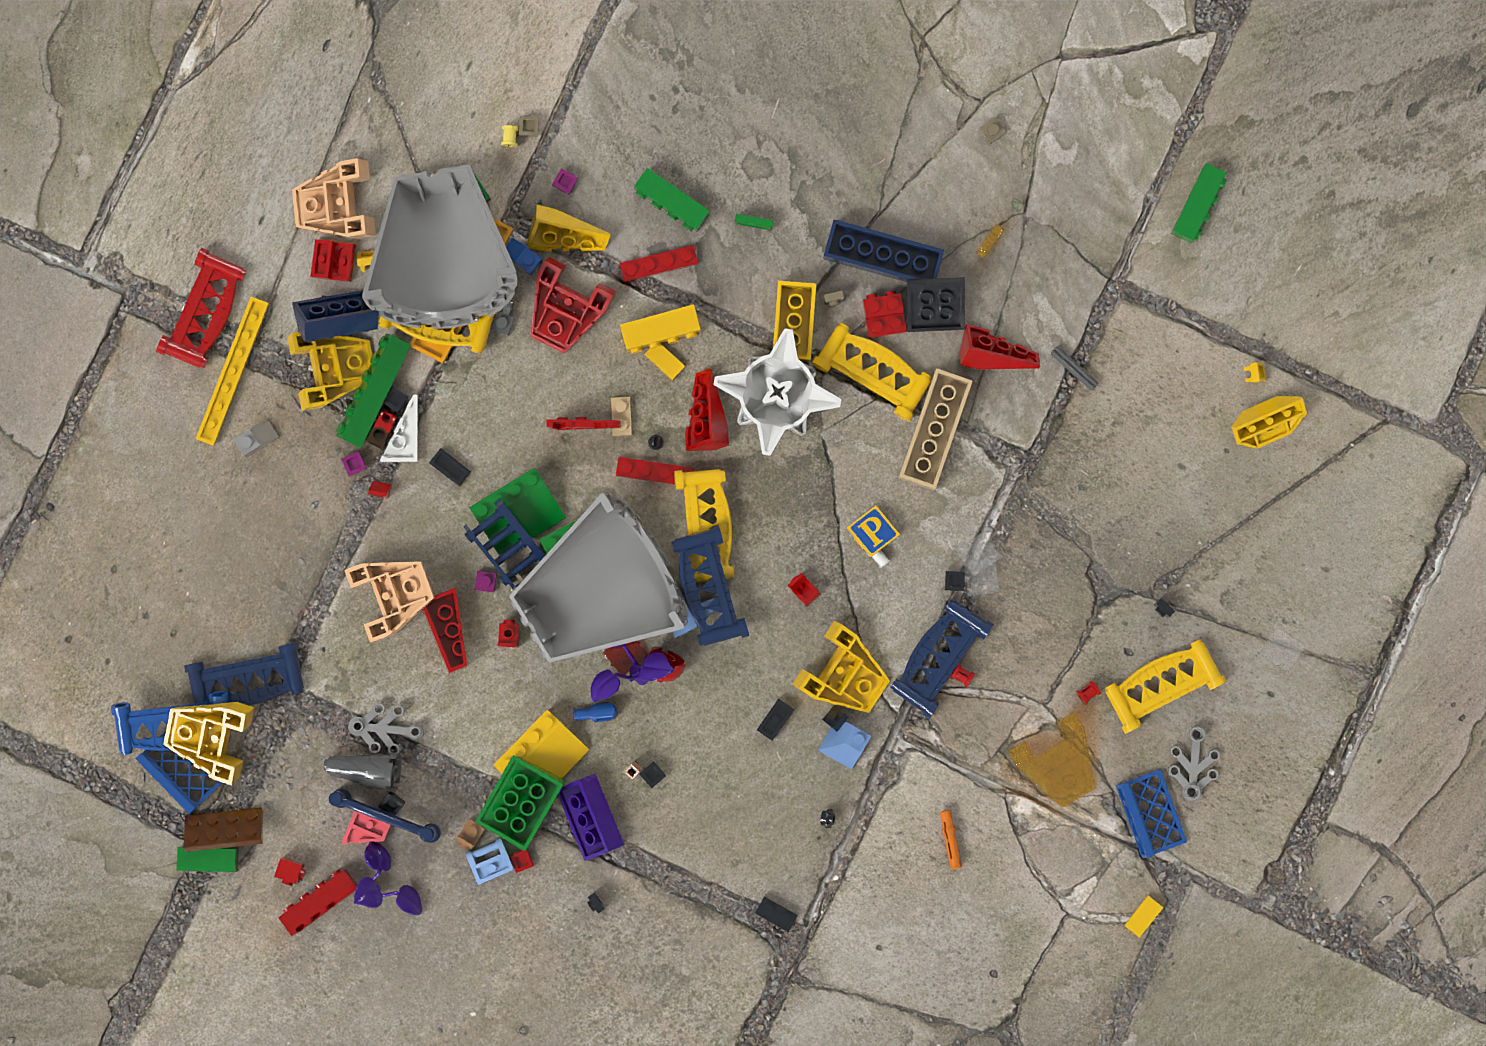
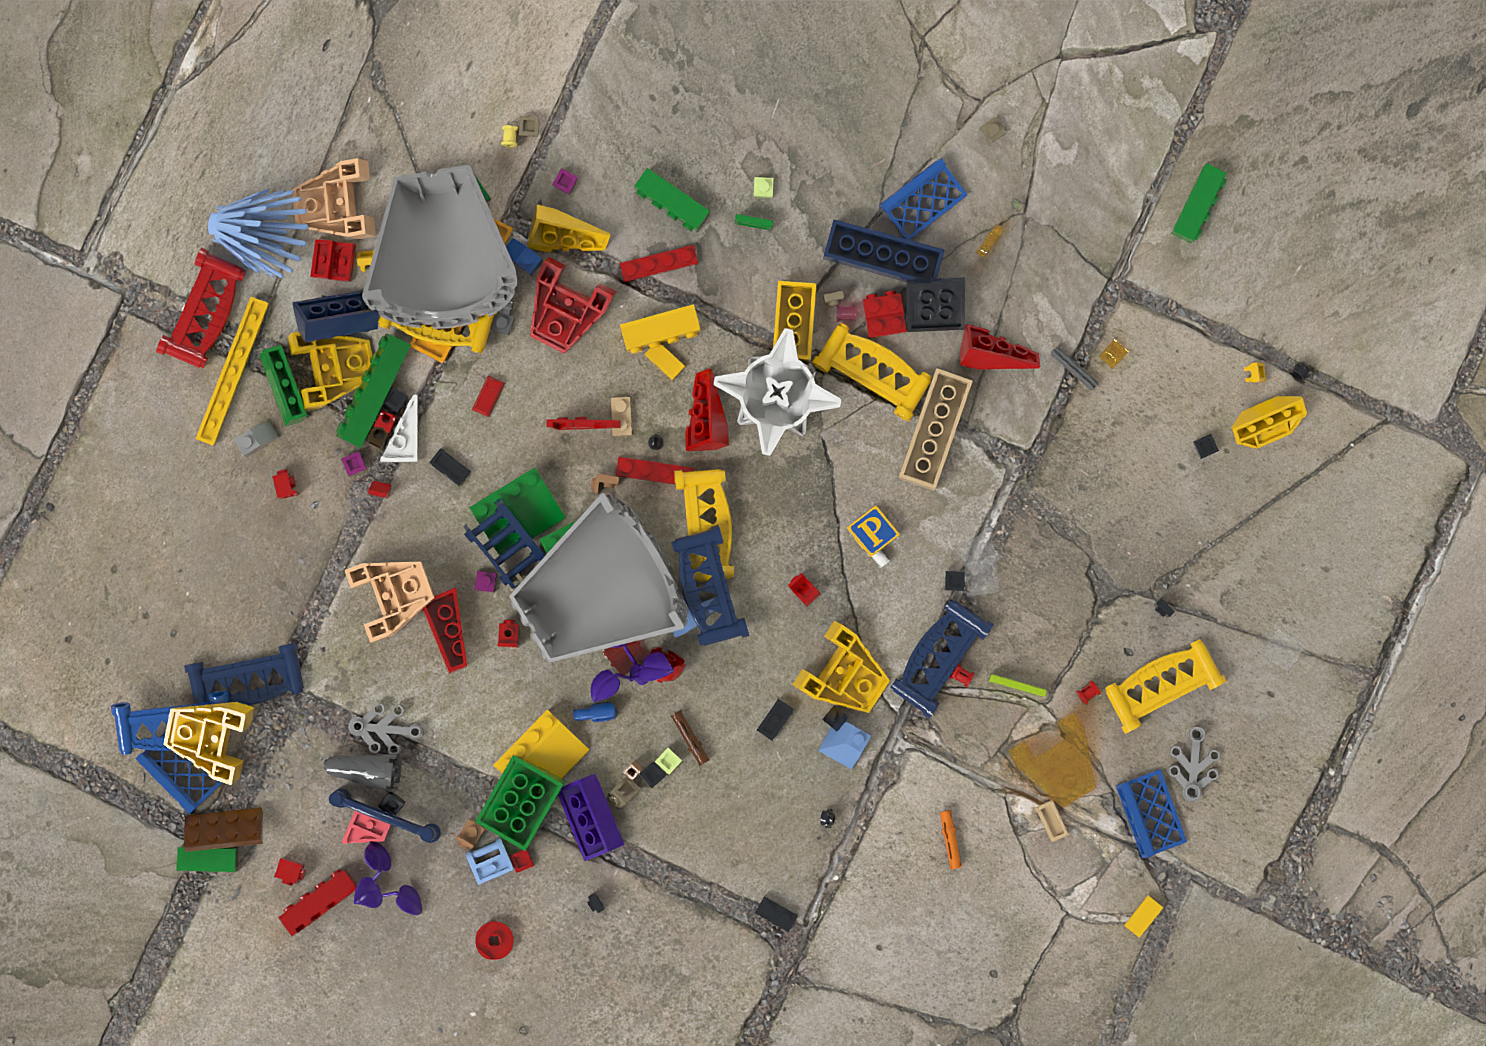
(237, 226): none -> light blue plant
(283, 385): none -> green brick
(284, 484): none -> red brick
(488, 396): none -> red tile
(496, 951): none -> red plate
(608, 482): none -> medium nougat bracket
(623, 792): none -> dark tan bracket
(668, 761): none -> yellowish green plate
(701, 757): none -> reddish brown pin
(763, 187): none -> yellowish green plate
(845, 313): none -> clear pink bush
(917, 184): none -> blue fence
(1017, 685): none -> lime tile
(1052, 821): none -> tan tile
(1113, 354): none -> clear yellow slope
(1205, 446): none -> black plate
(1301, 371): none -> black plate

